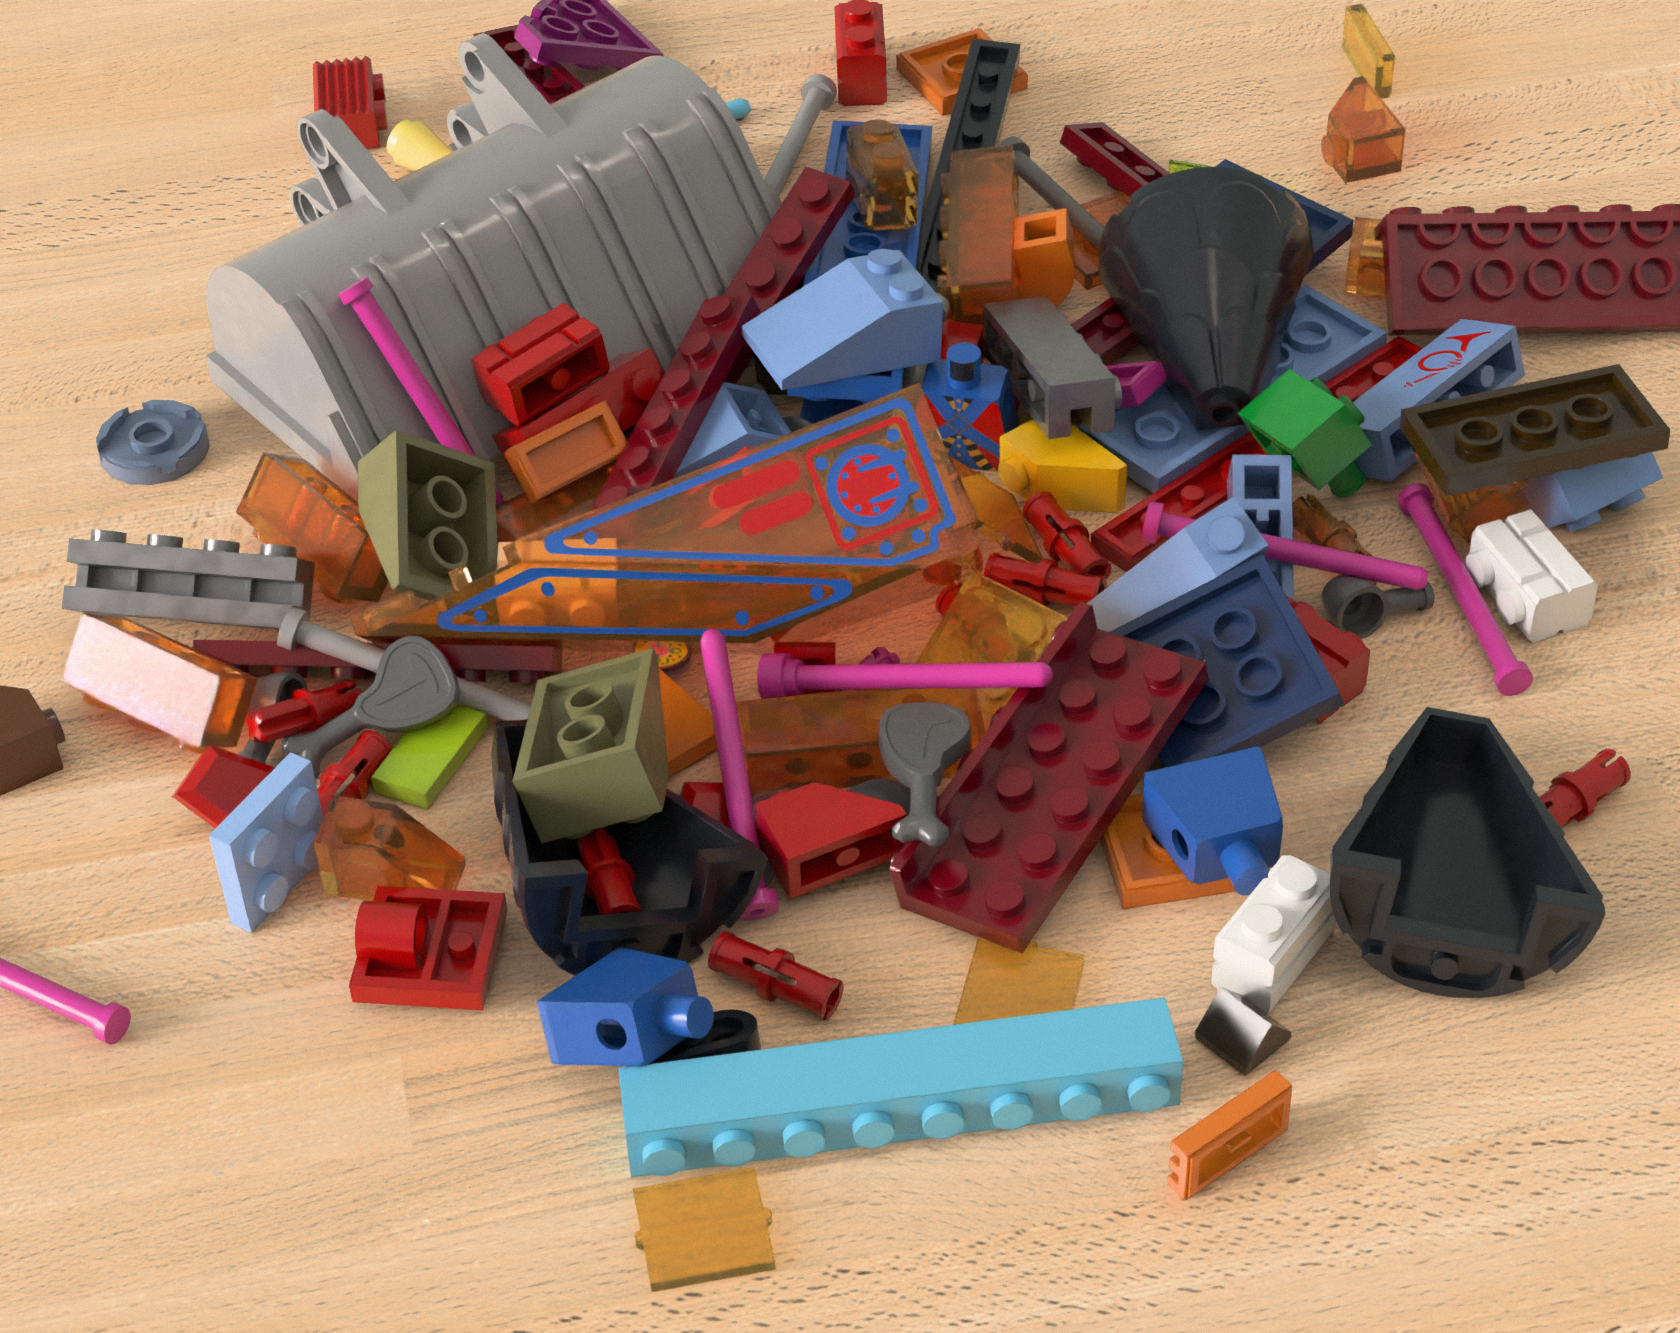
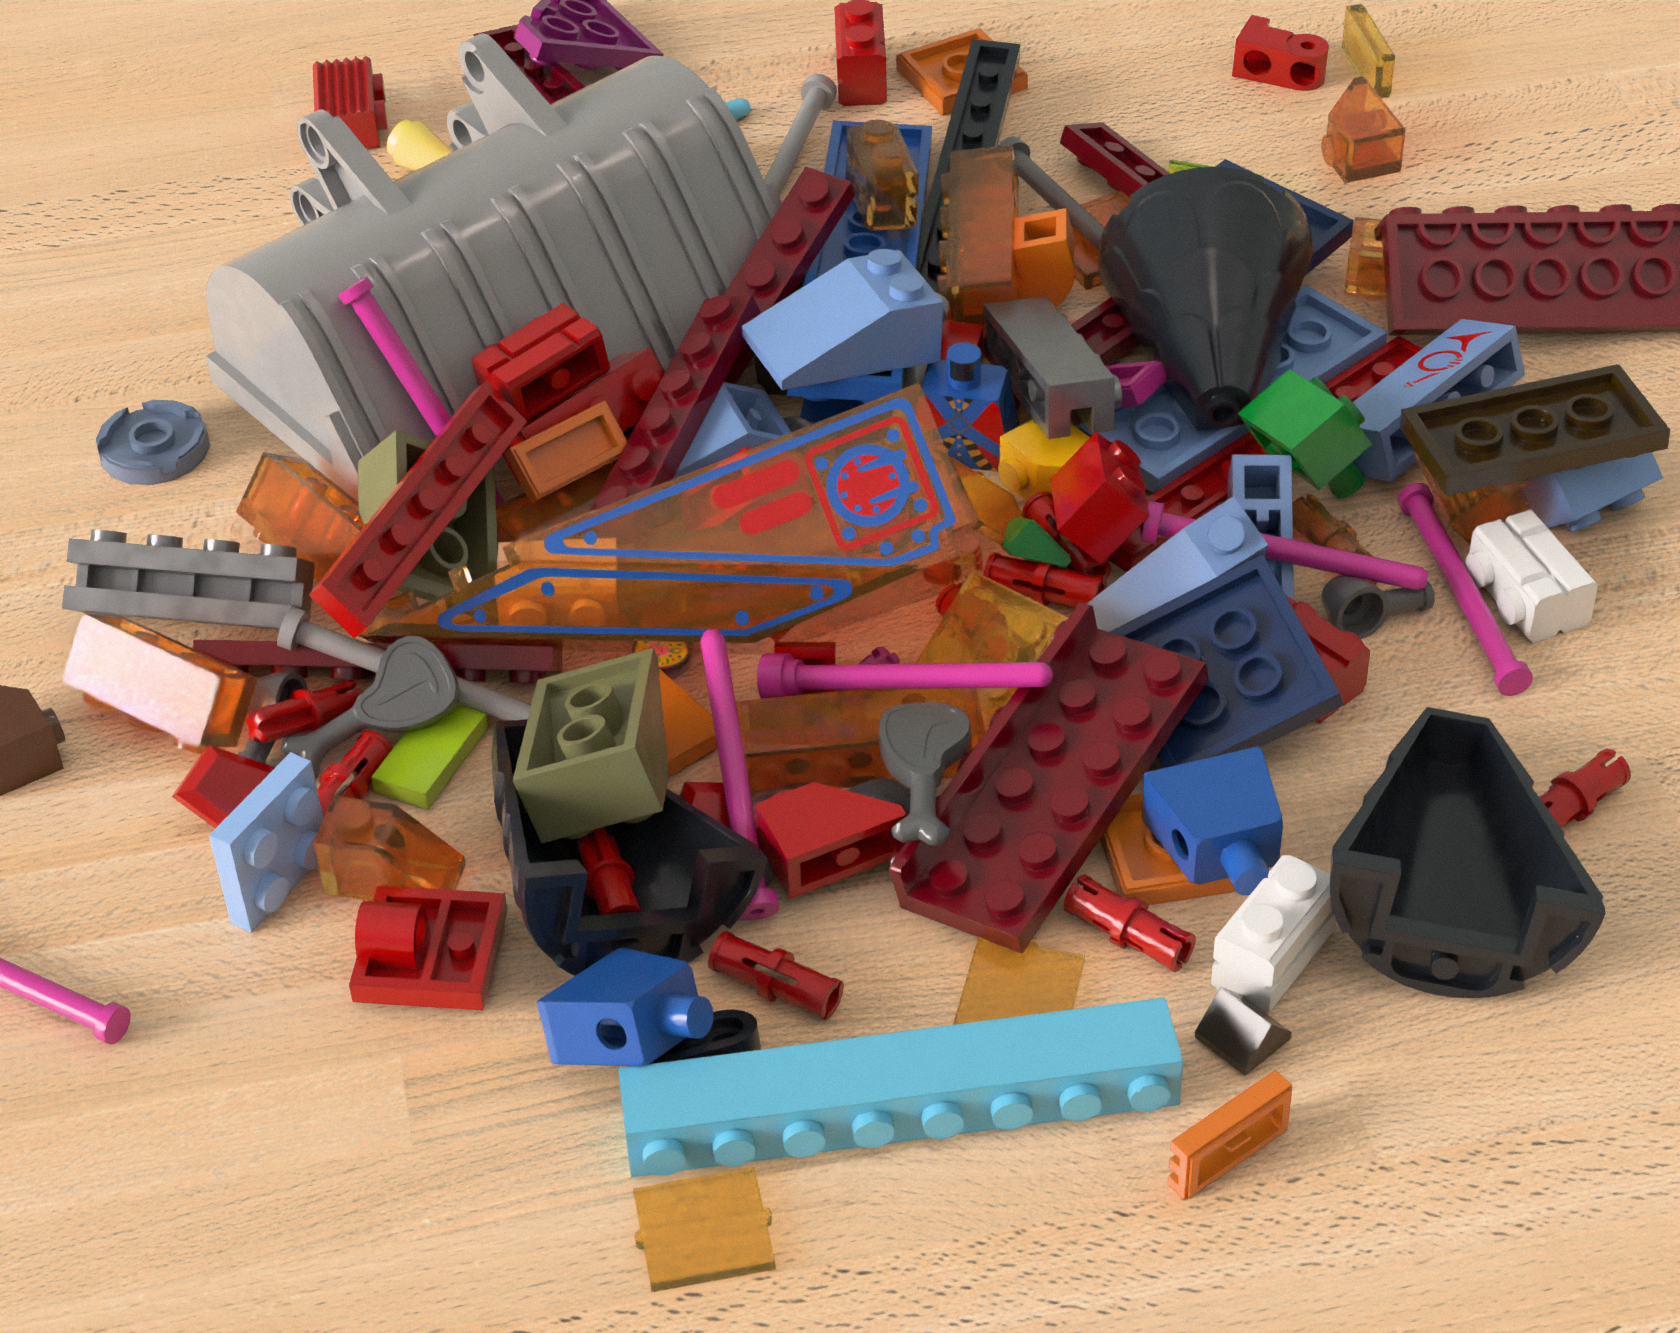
(418, 510): none -> red plate
(1030, 541): none -> green slope
(1099, 496): none -> red brick
(1129, 923): none -> red pin
(1279, 56): none -> red leg

